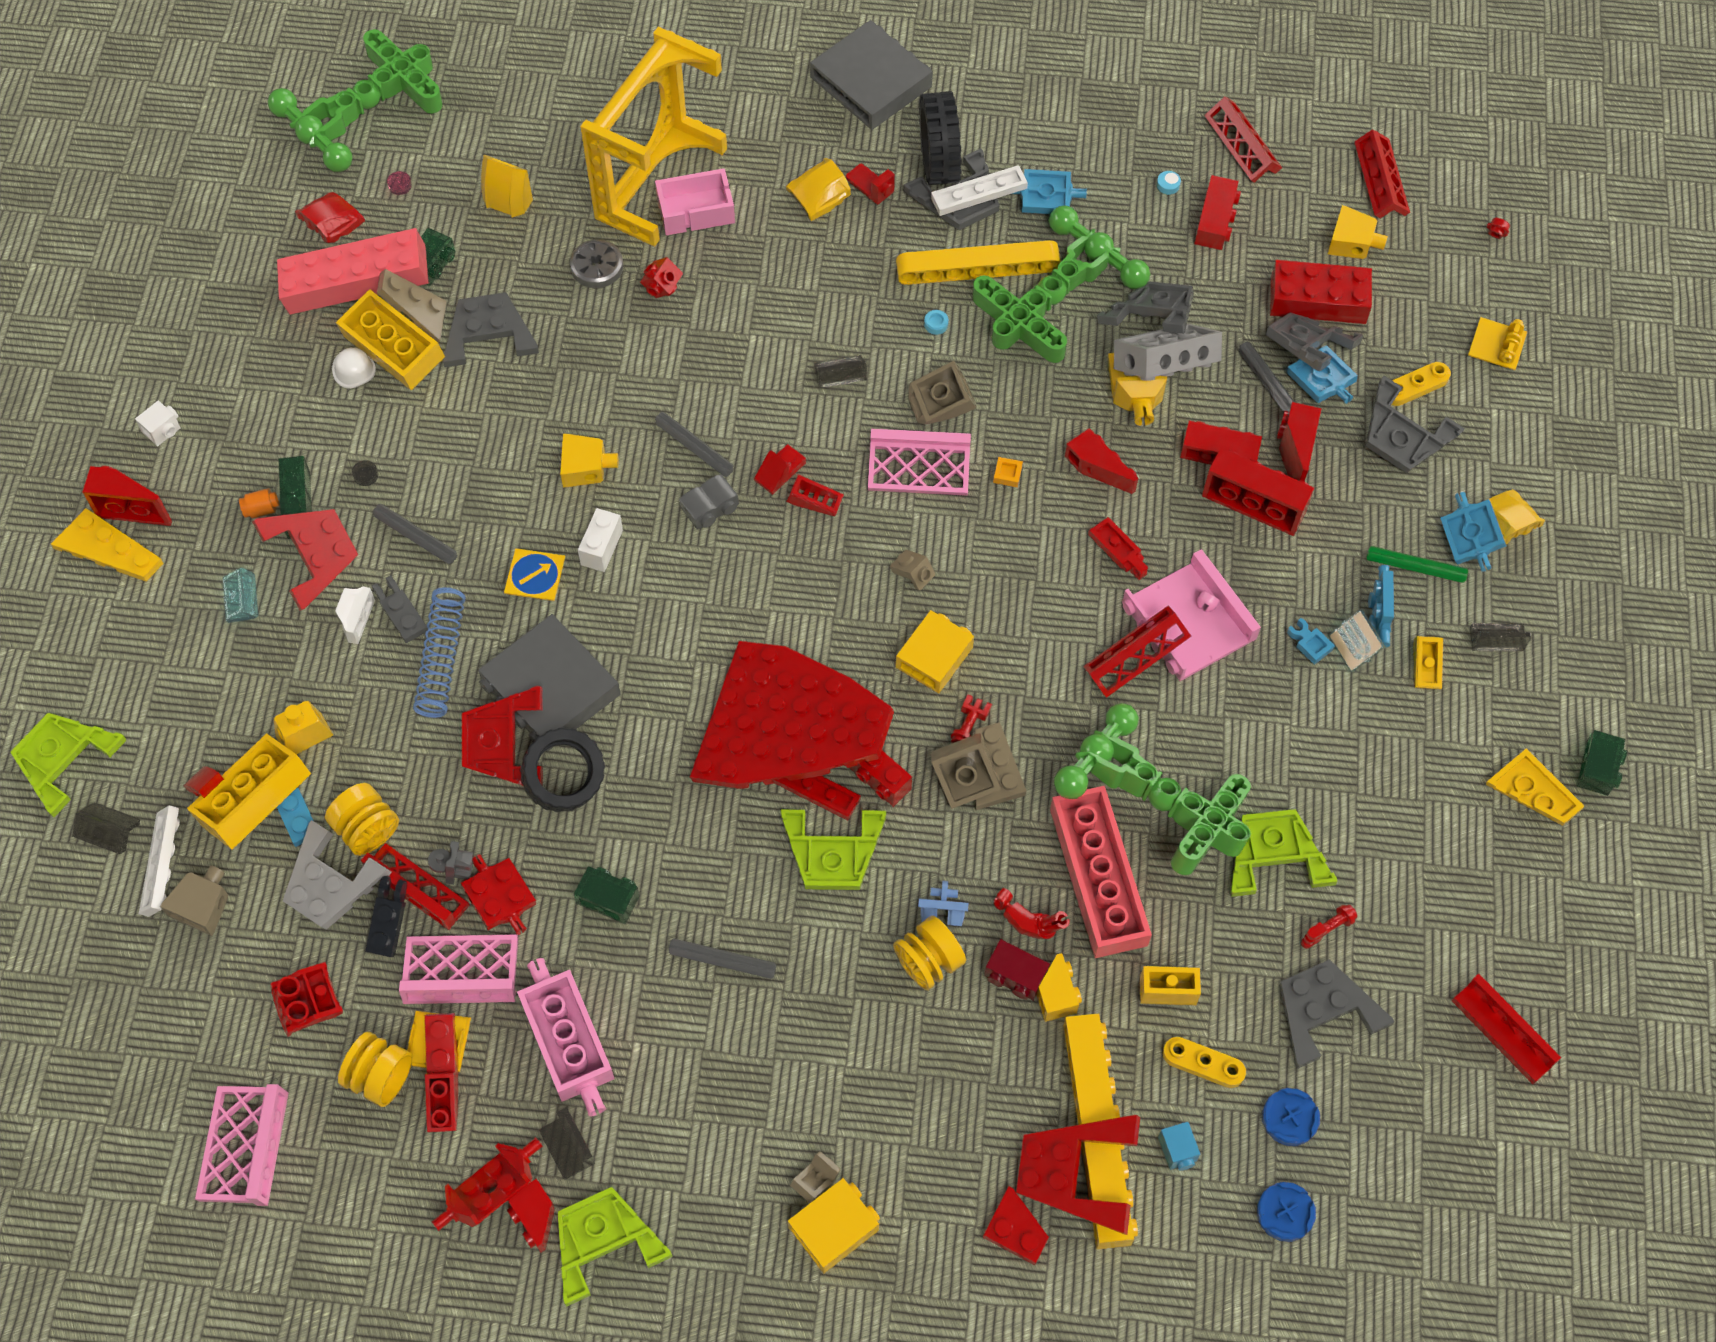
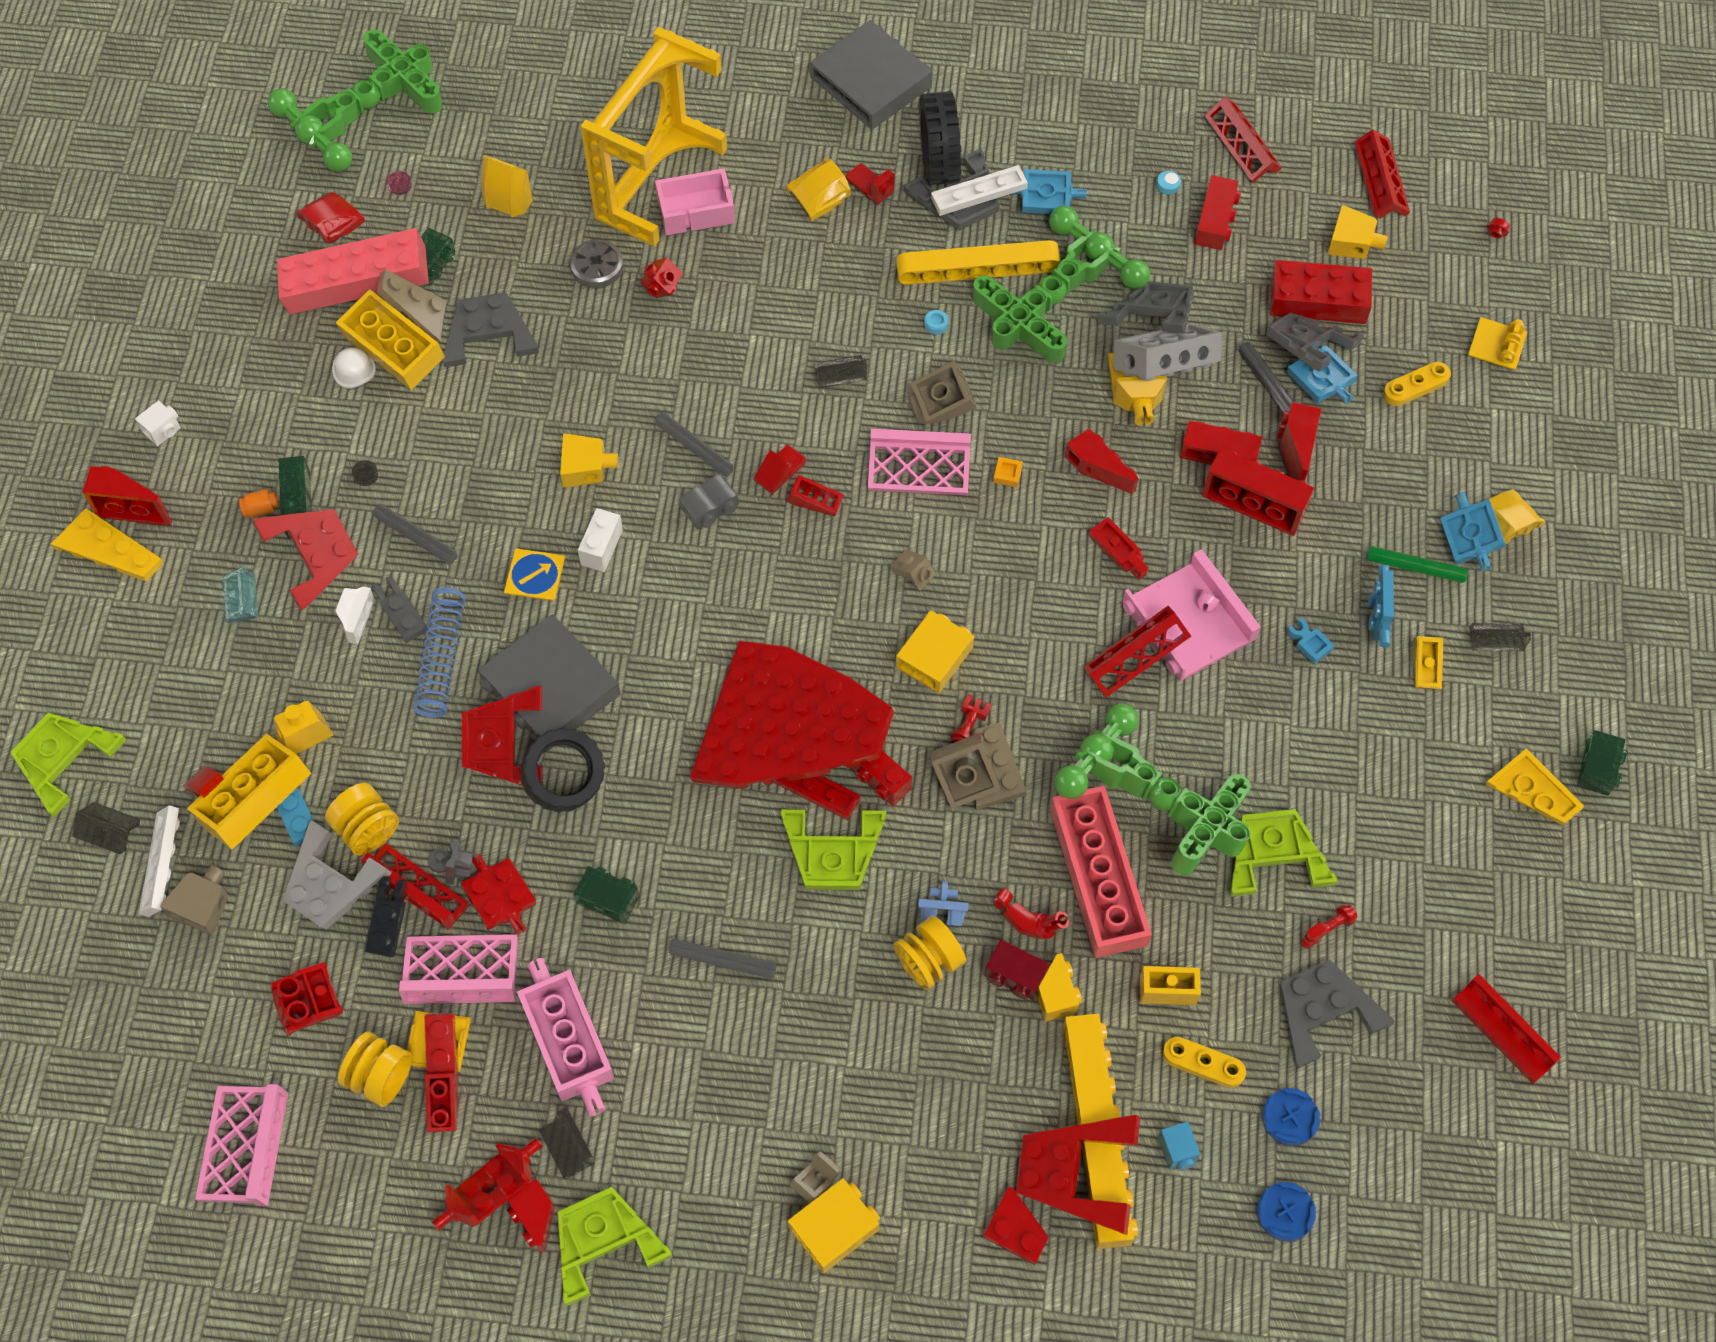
(1357, 641): piece -> none
(1399, 437): dark grey wing -> none

